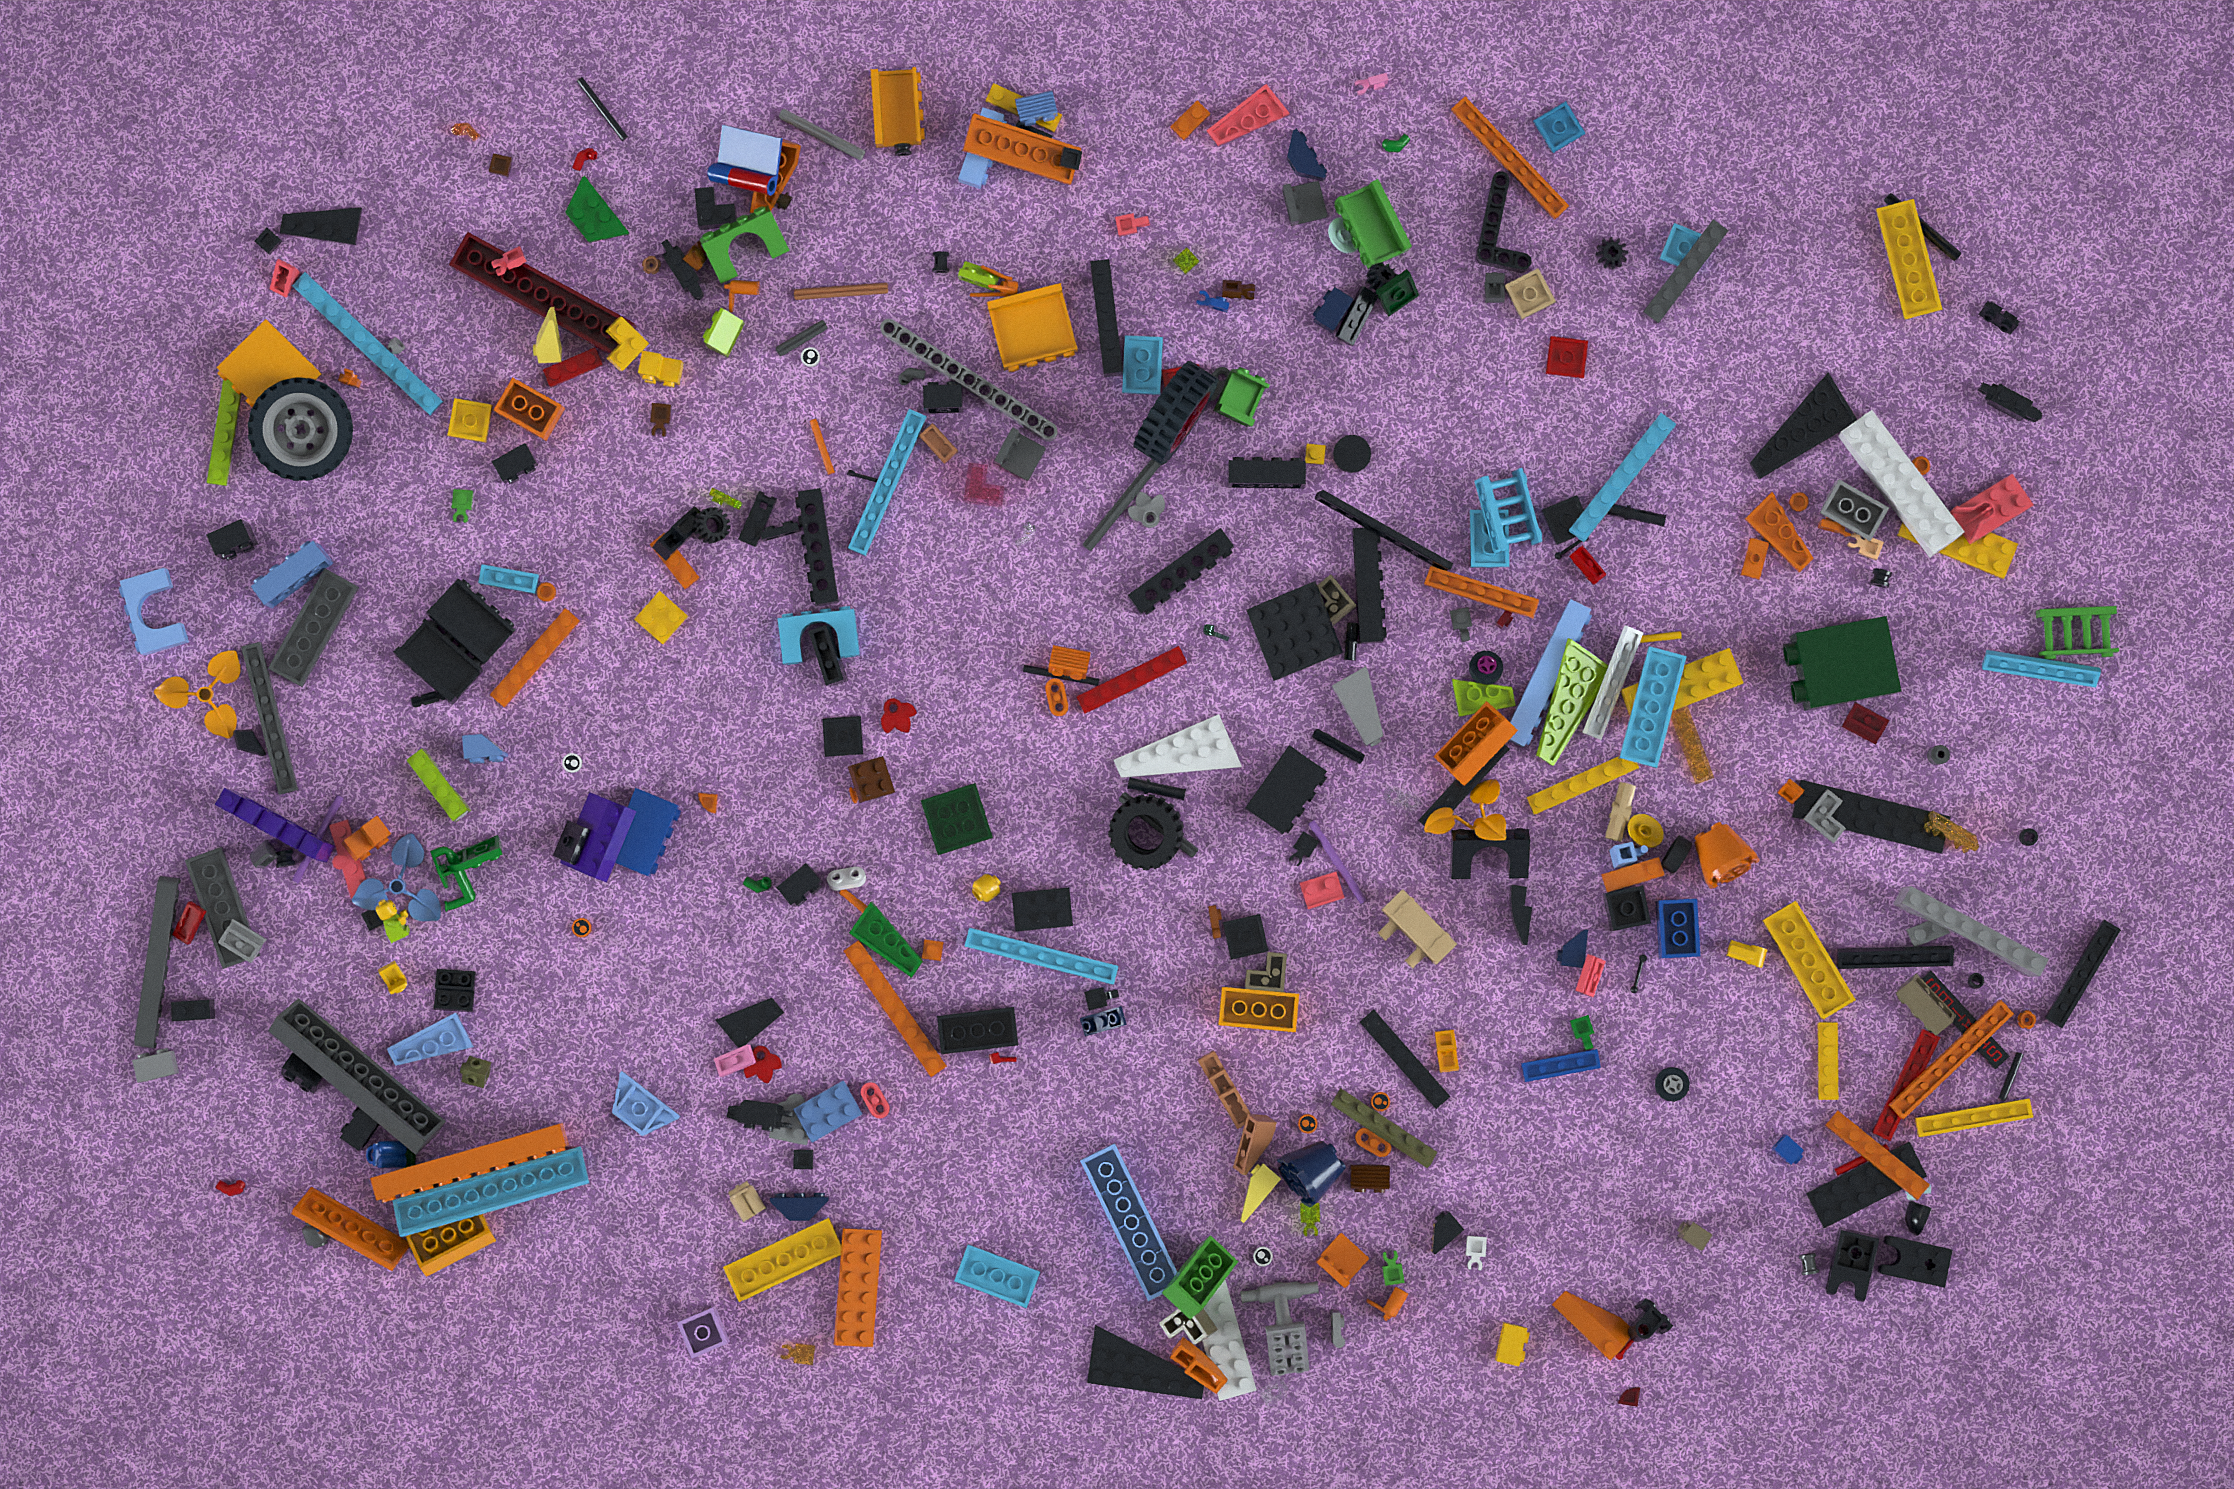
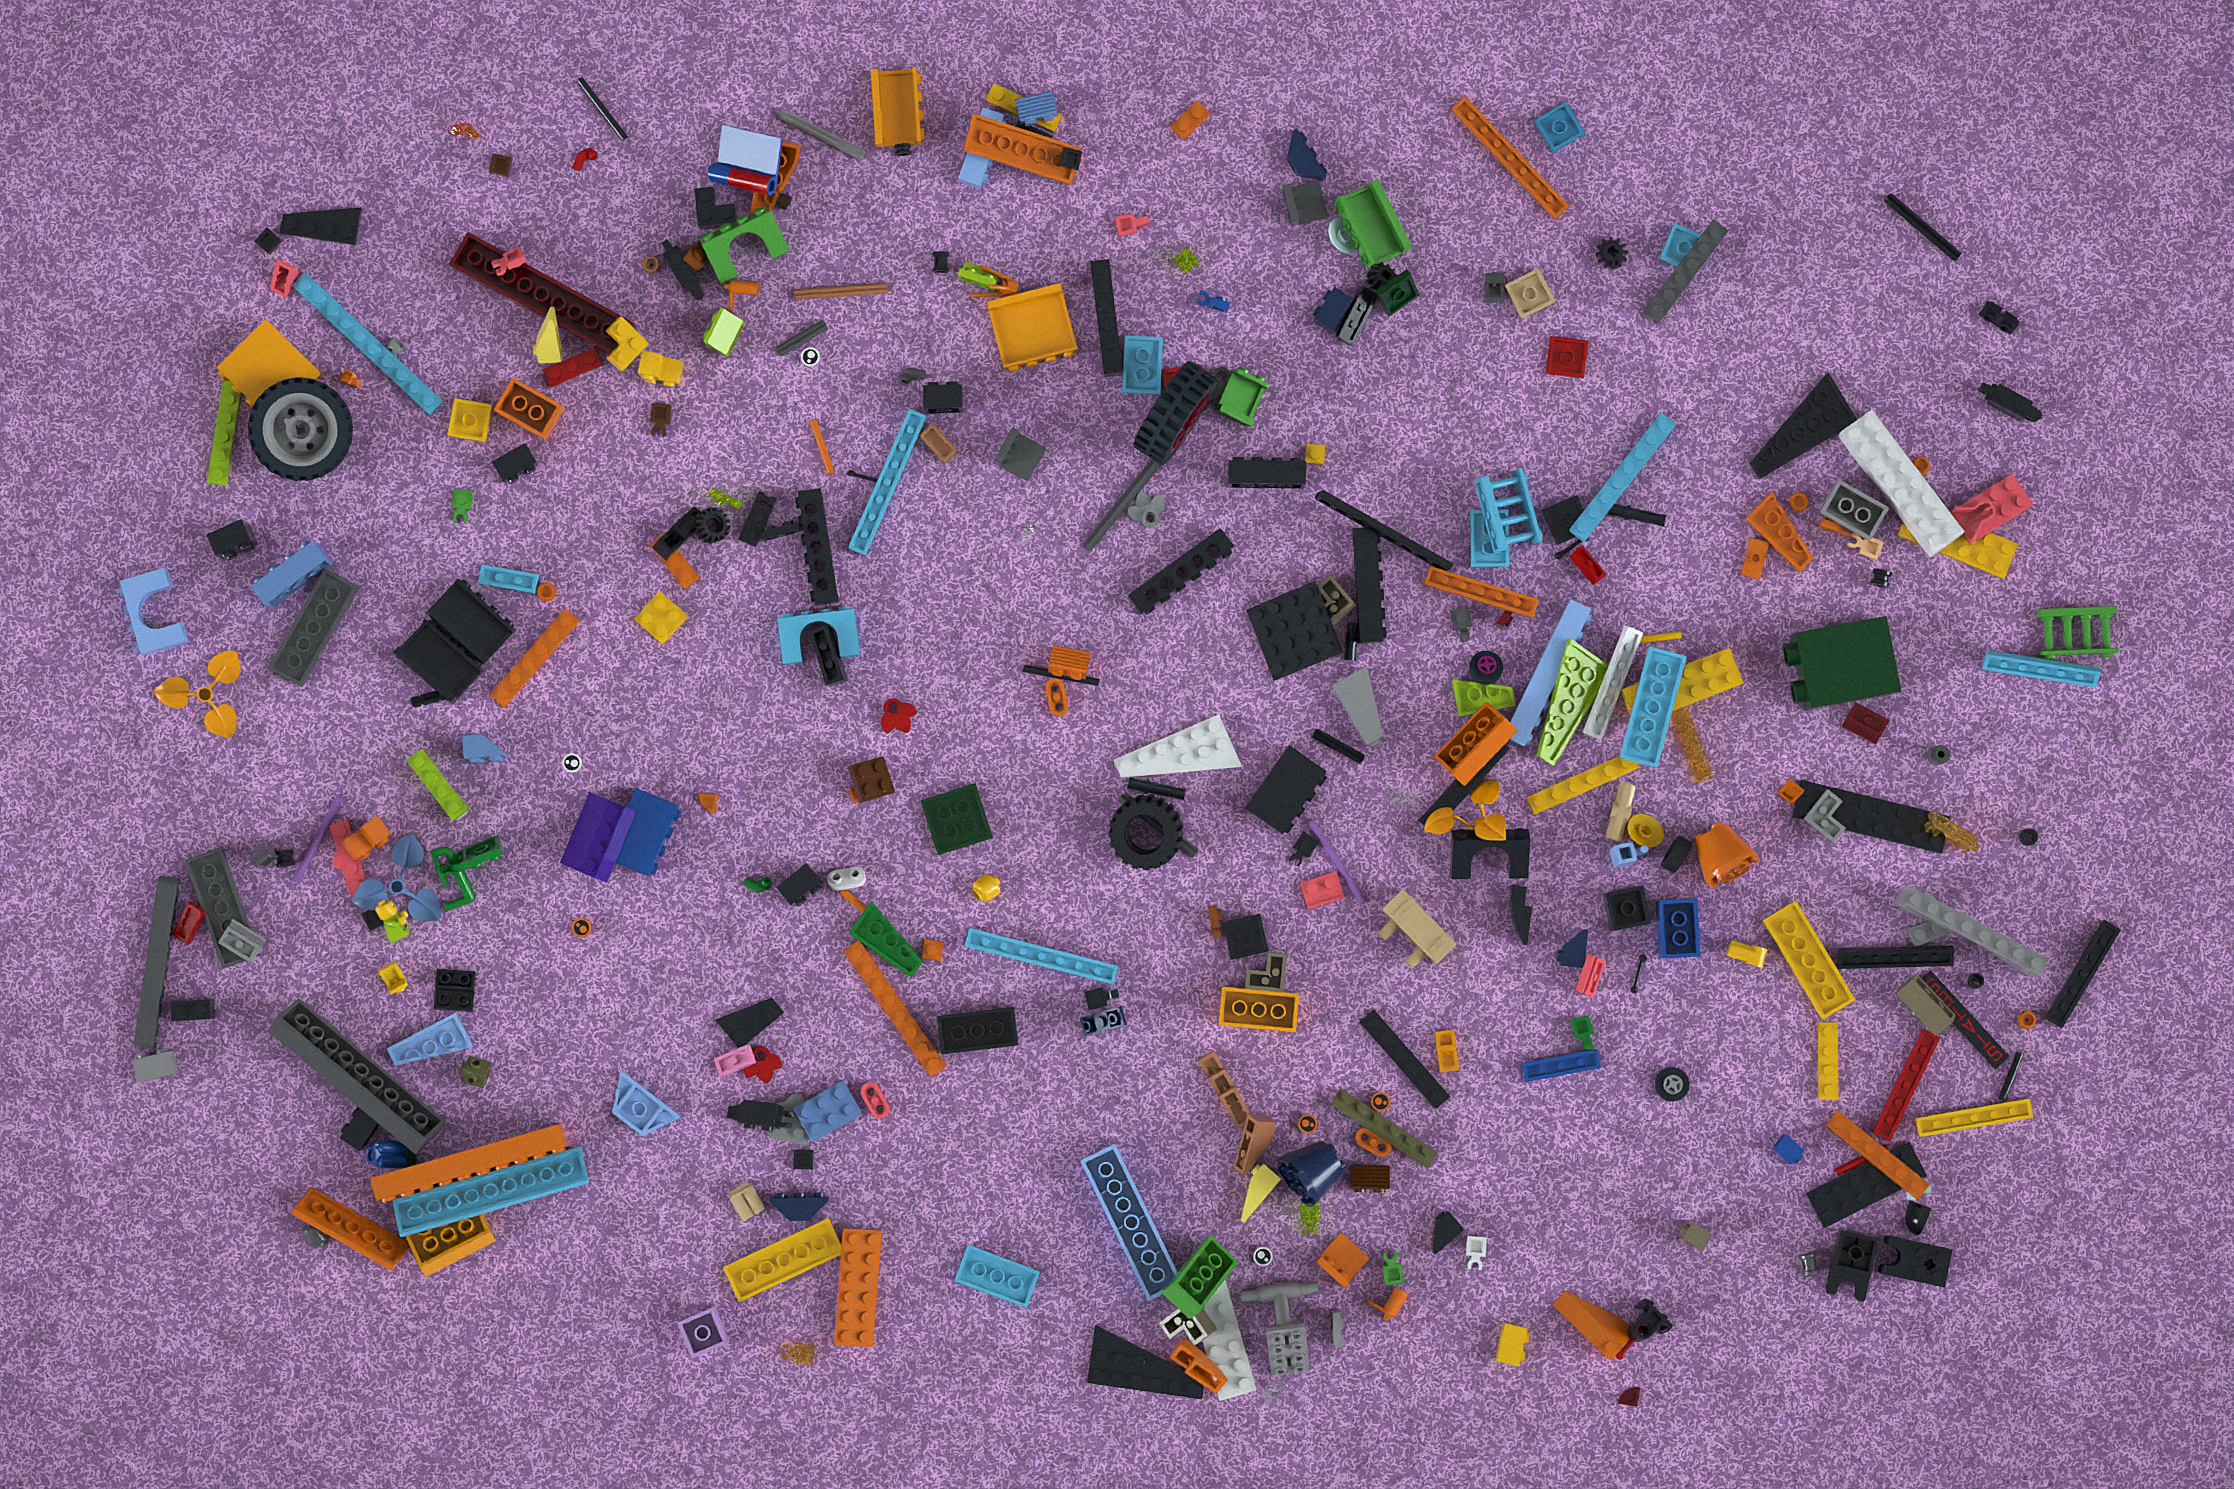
(231, 1190): red arm -> none
(248, 742): black piece -> none
(269, 718): dark grey plate -> none
(275, 825): dark purple fence -> none
(301, 1073): black bracket -> none
(571, 842): black plate -> none
(593, 215): green wing -> none
(842, 736): black tile -> none
(962, 373): light grey beam -> none
(978, 491): clear pink brick -> none
(995, 1058): red hand -> none
(1042, 909): black brick -> none
(1131, 679): red plate -> none
(1209, 631): hand -> none
(1234, 289): reddish brown plate -> none
(1251, 114): coral wing -> none
(1352, 453): black tile -> none
(1376, 82): bright pink plate -> none
(1395, 146): green arm -> none
(1494, 227): black beam -> none
(1632, 874): orange slope -> none
(1909, 259): yellow plate -> none
(1951, 1059): orange plate -> none

